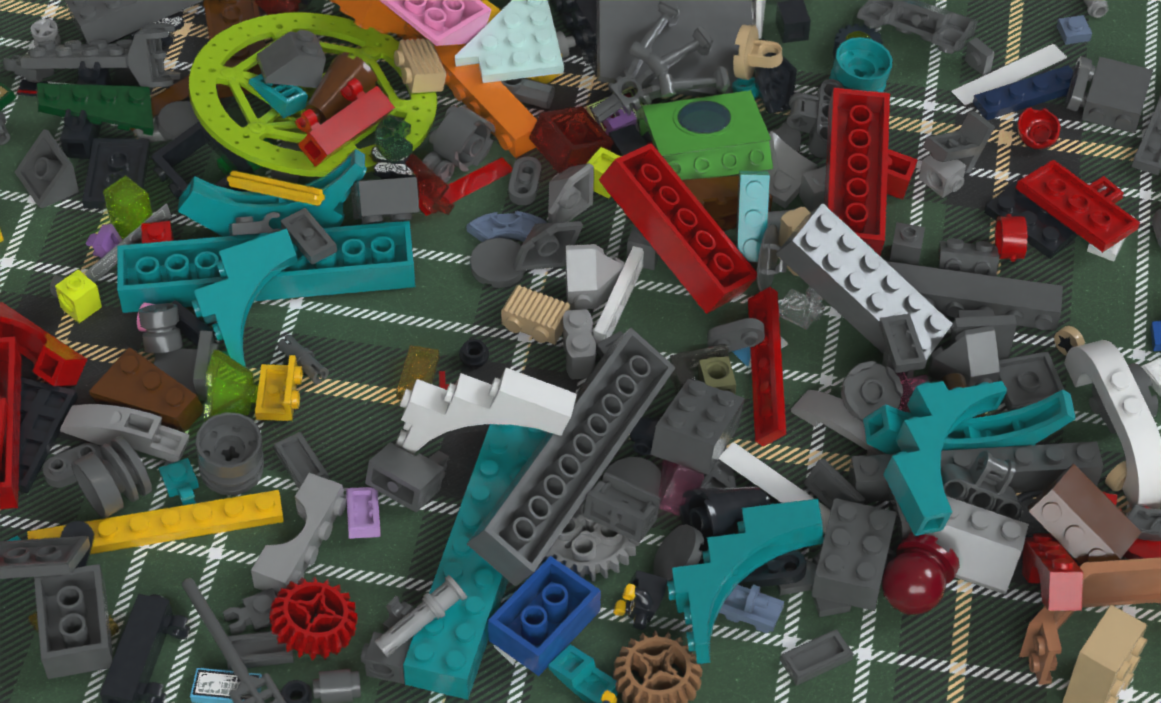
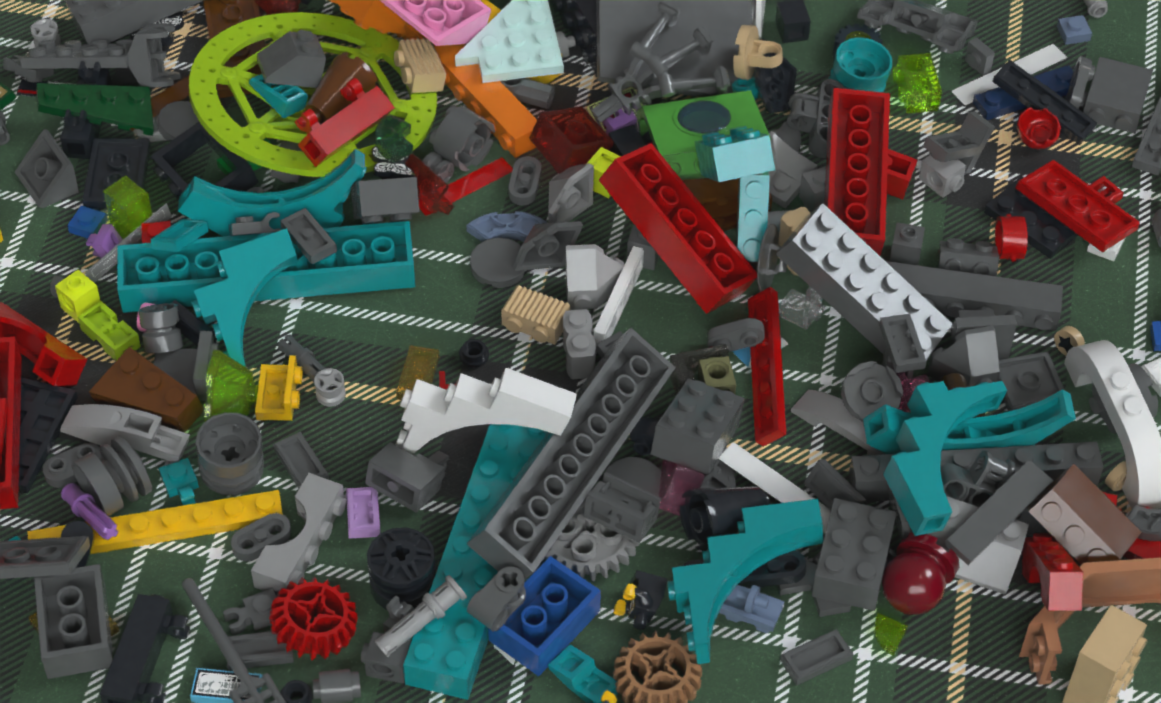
(84, 506): none -> medium lavender axle
(86, 222): none -> blue plate
(102, 325): none -> lime piece
(179, 235): none -> teal tile
(259, 535): none -> dark grey plate
(276, 188): yellow axle -> none
(325, 382): none -> light grey wheel
(401, 566): none -> black wheel
(498, 598): none -> dark grey piece
(678, 550): dark grey tile -> none
(735, 154): none -> brick
(889, 633): none -> clear neon green tile
(917, 83): none -> clear neon green brick
(998, 512): none -> dark grey tile
(1038, 96): none -> black tile

